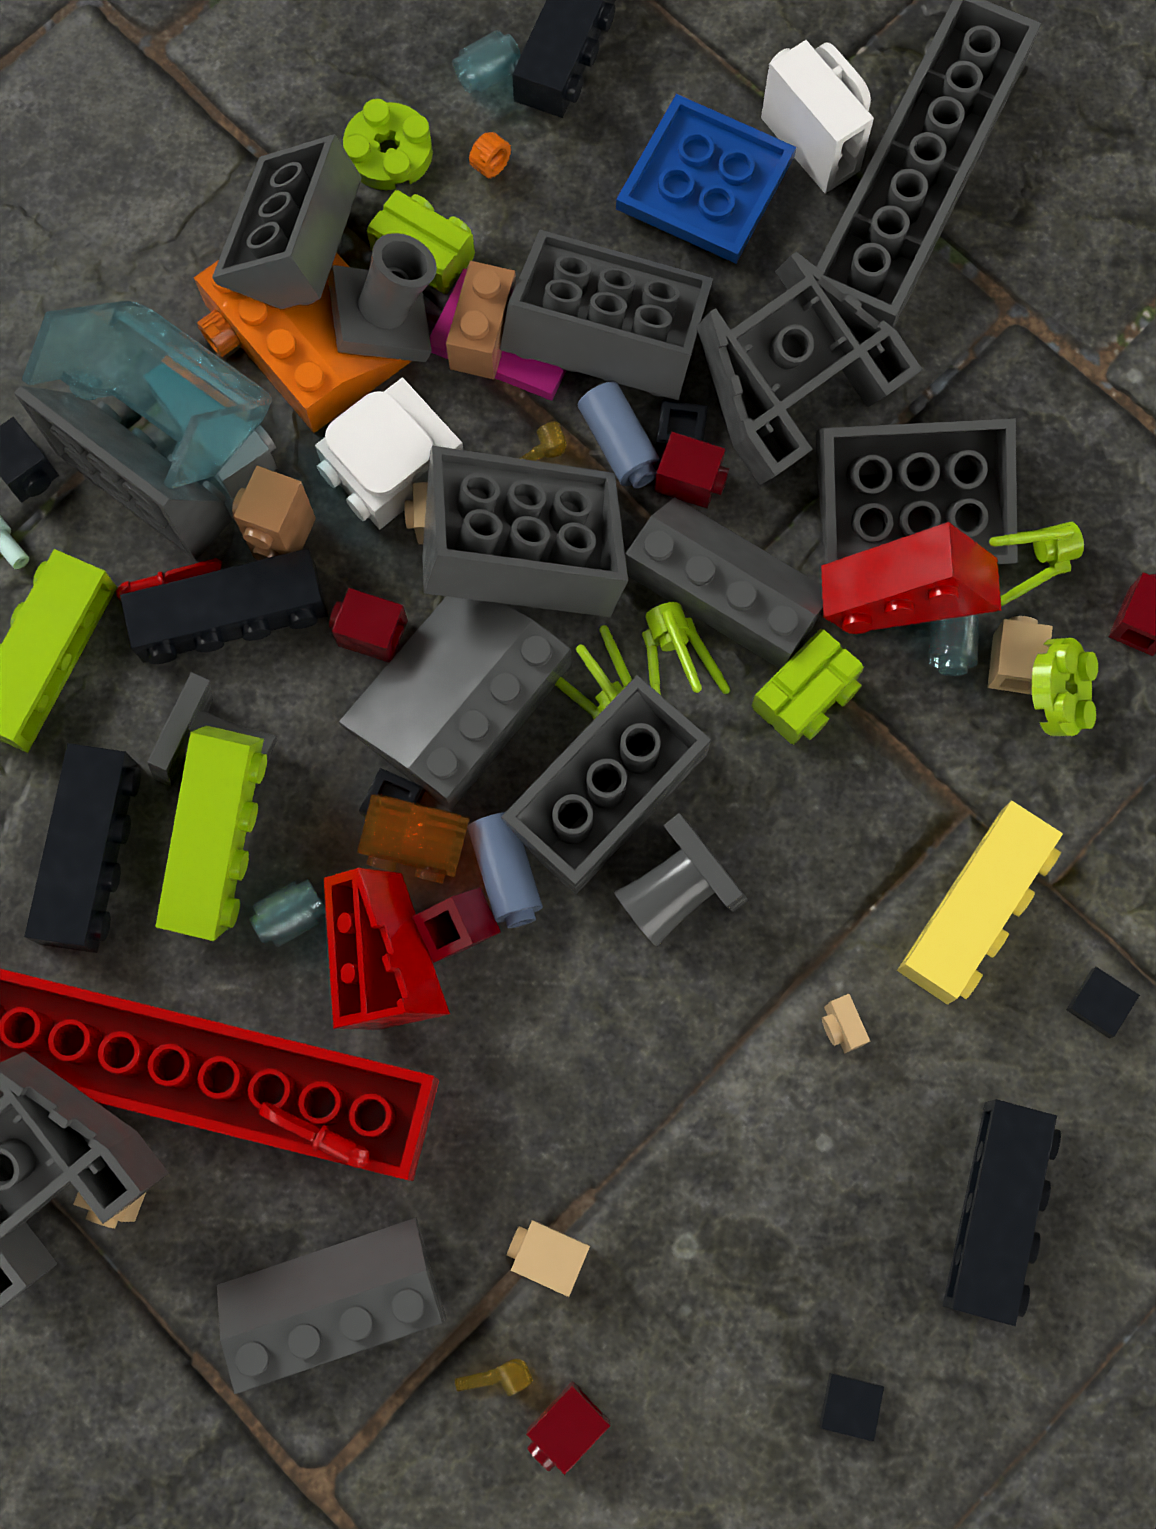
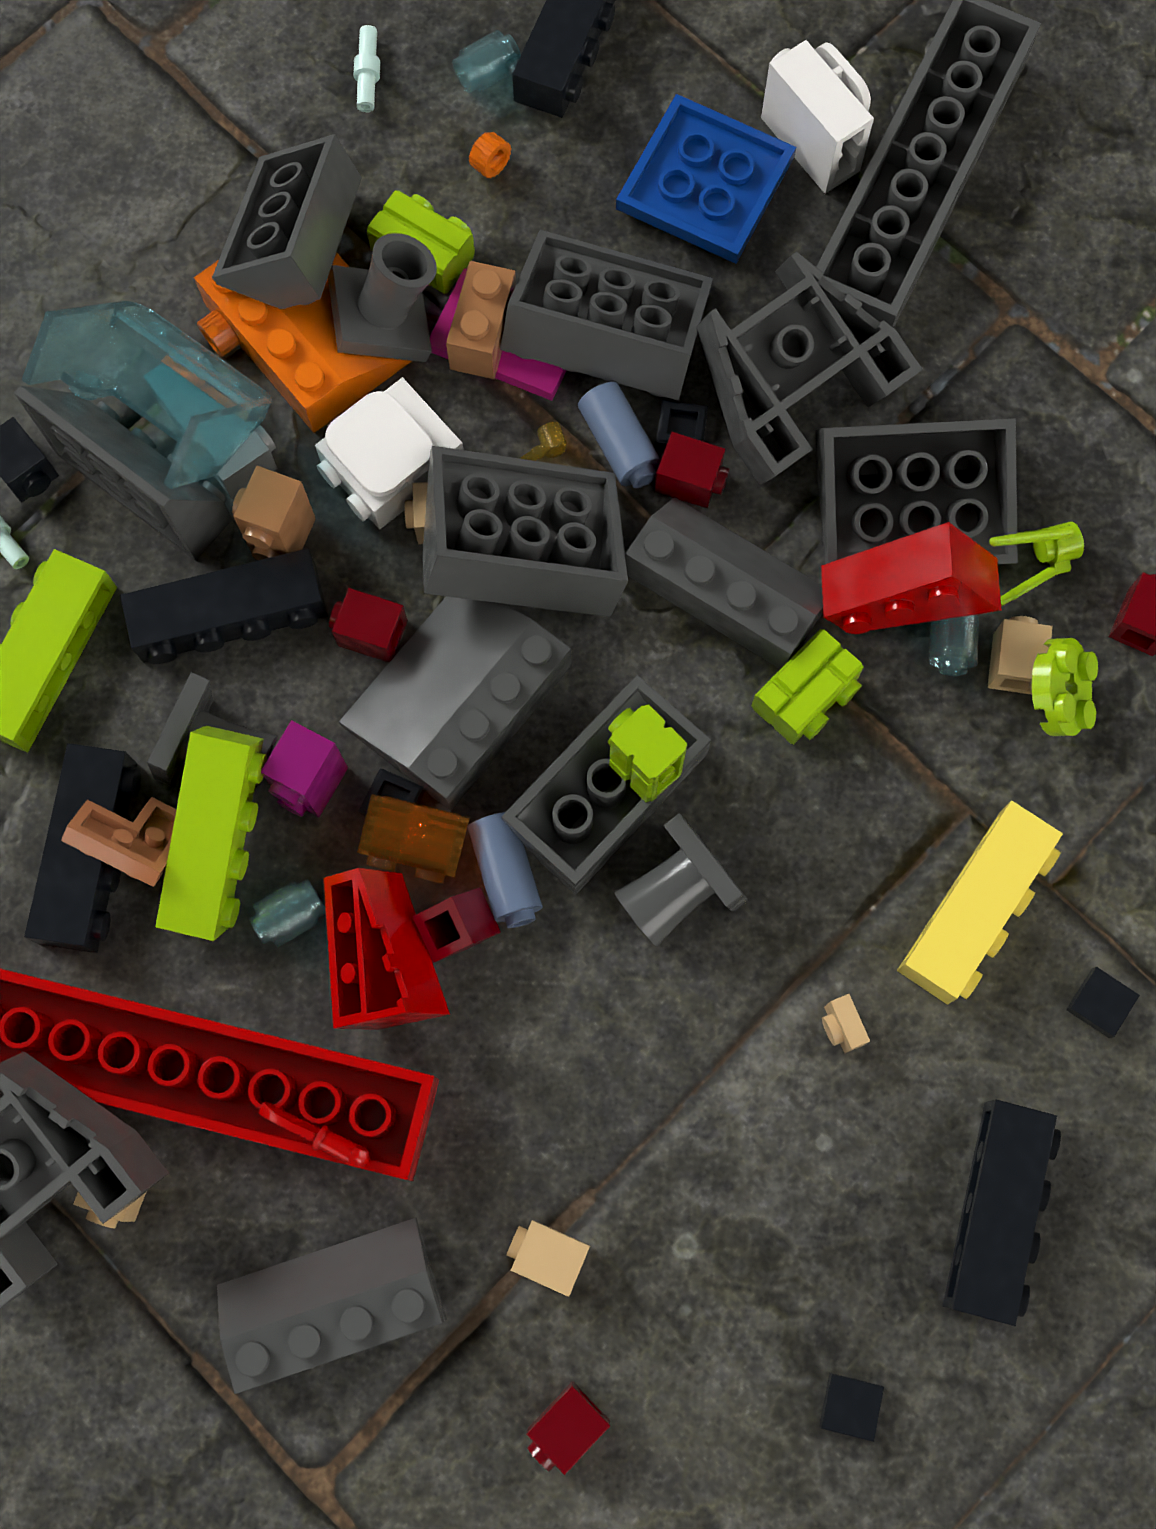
(131, 847): none -> nougat plate
(170, 576): red piece -> none
(304, 770): none -> magenta brick
(366, 68): none -> light aqua bar
(384, 122): lime plate -> none
(512, 1374): clear yellow hand -> none
(610, 690): lime plant -> none
(645, 751): none -> lime brick
(672, 632): lime plant -> none

